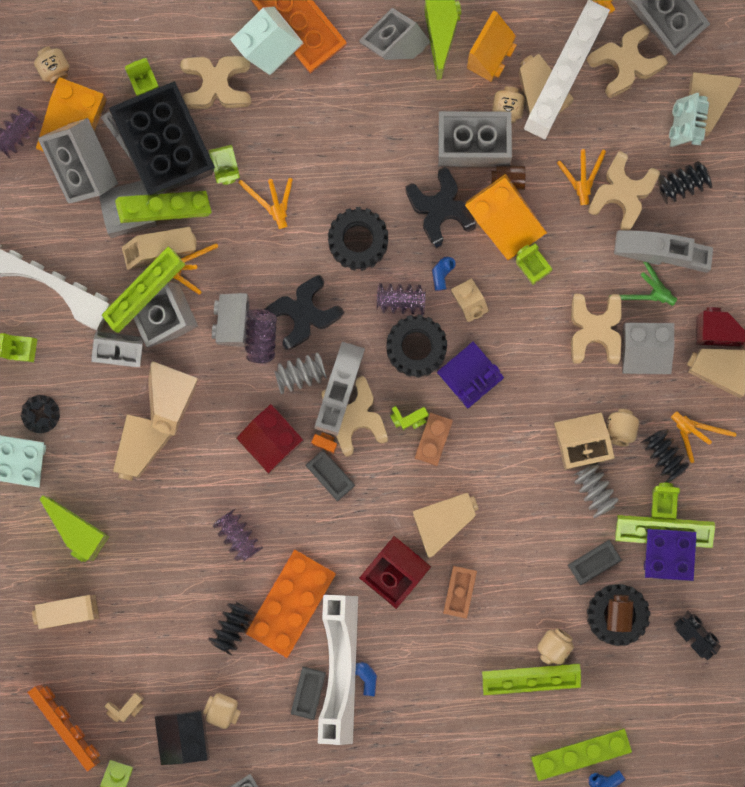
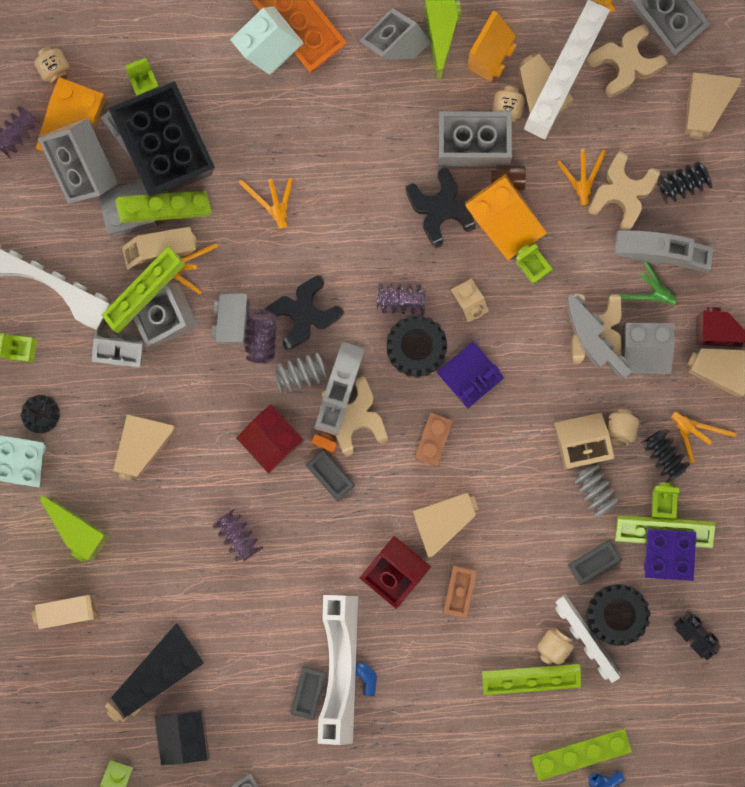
(59, 719): orange plate -> none
(162, 668): none -> black wing
(169, 397): tan slope -> none
(216, 82): tan piece -> none
(221, 711): tan head -> none
(225, 165): lime bracket -> none
(232, 627): black piece -> none
(290, 603): orange plate -> none
(354, 218): black tyre -> none
(415, 419): lime bracket -> none
(440, 271): blue arm -> none
(587, 330): none -> light grey slope
(593, 647): none -> white plate
(620, 614): reddish brown brick -> none
(685, 114): light aqua hinge -> none

